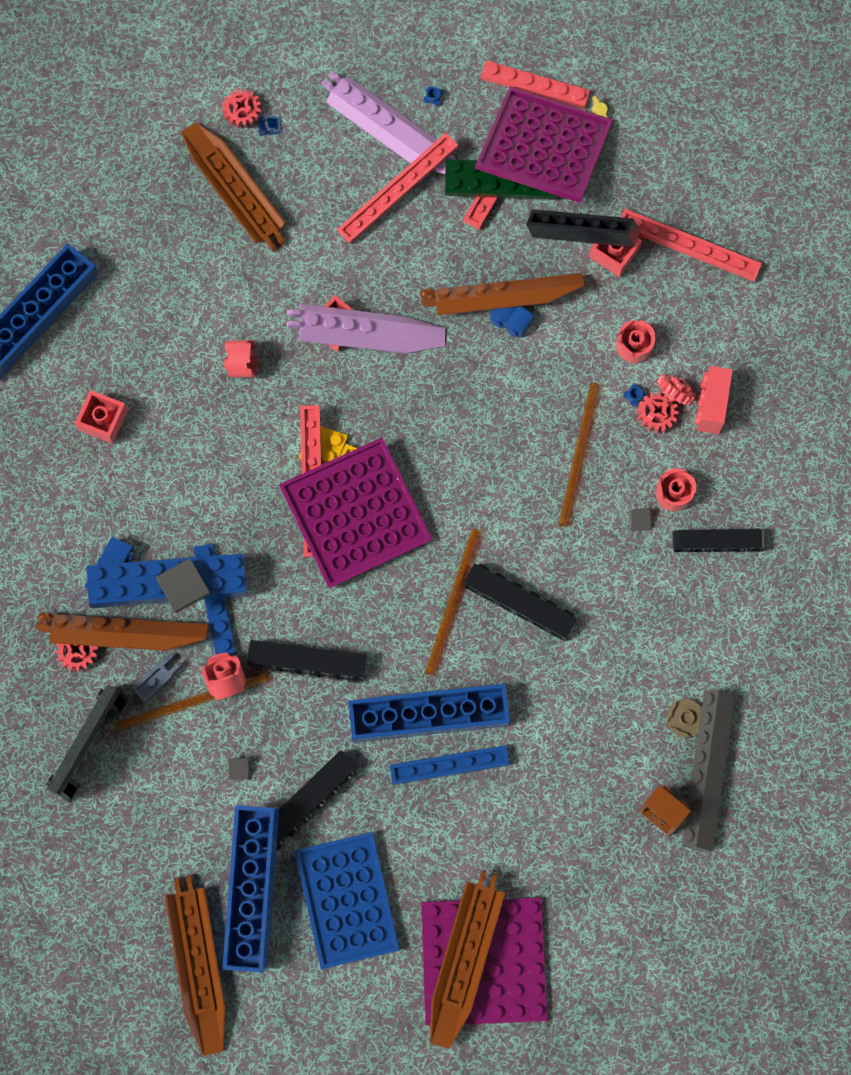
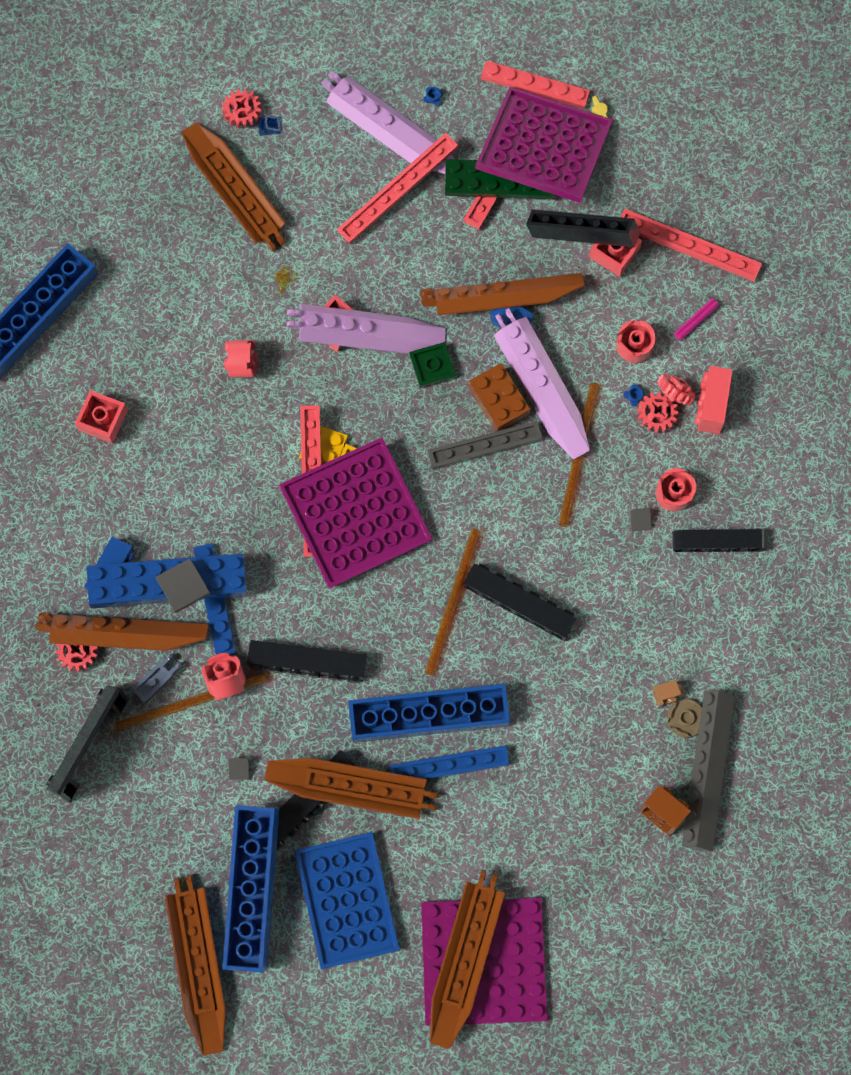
(281, 278): none -> clear yellow piece
(350, 785): none -> dark orange hinge
(432, 365): none -> dark green plate
(485, 445): none -> dark grey plate
(499, 398): none -> dark orange brick
(542, 384): none -> lavender hinge
(667, 693): none -> medium nougat brick
(696, 319): none -> dark pink axle

